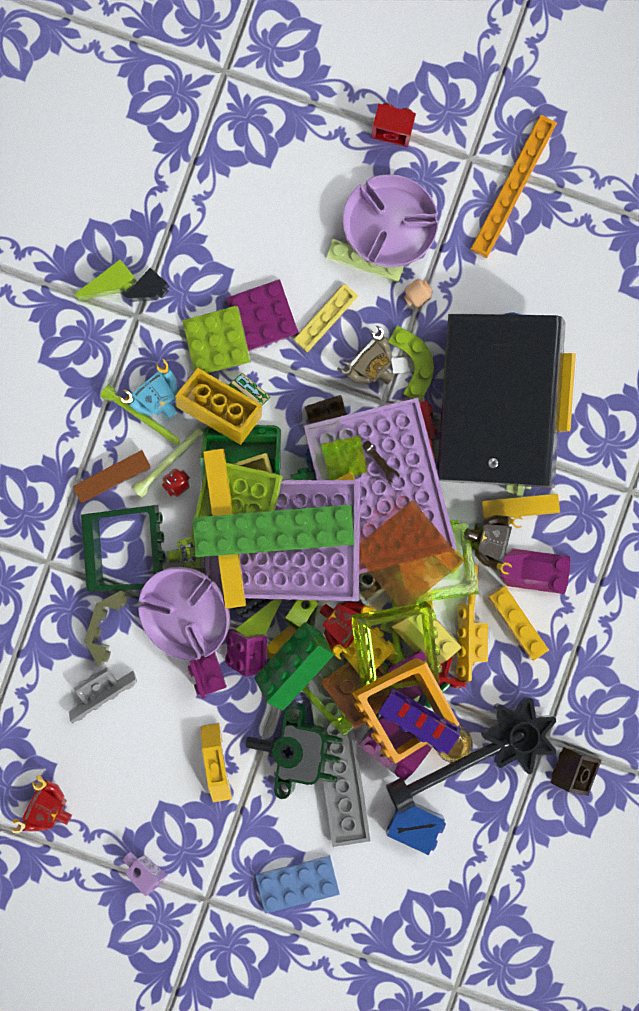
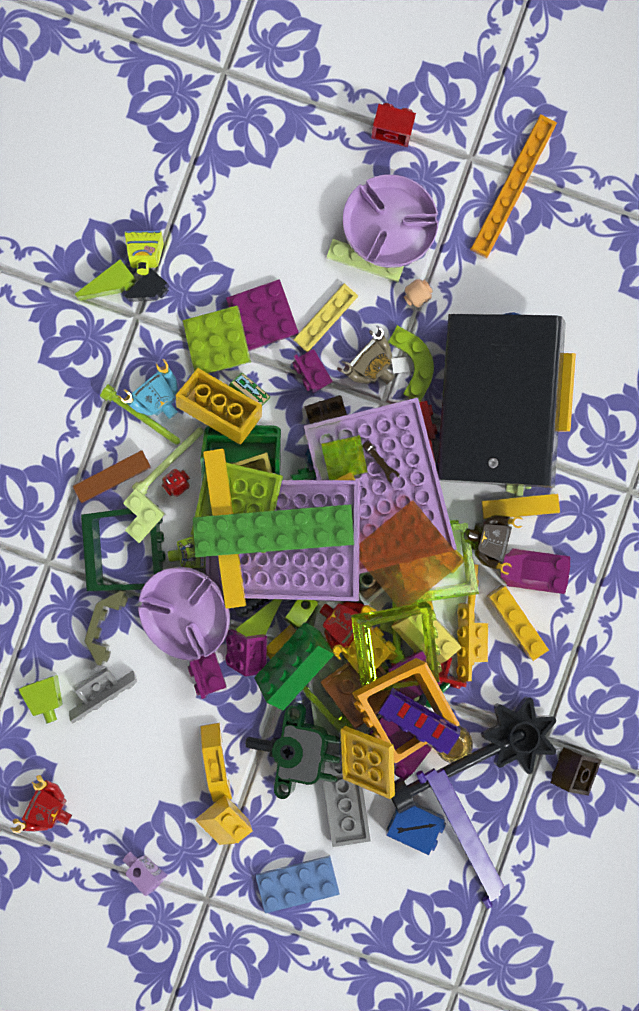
(43, 697): none -> lime torso
(144, 249): none -> neon yellow torso
(147, 515): none -> yellowish green plate
(225, 822): none -> yellow slope
(312, 370): none -> magenta bracket
(368, 762): none -> yellow plate
(465, 832): none -> piece

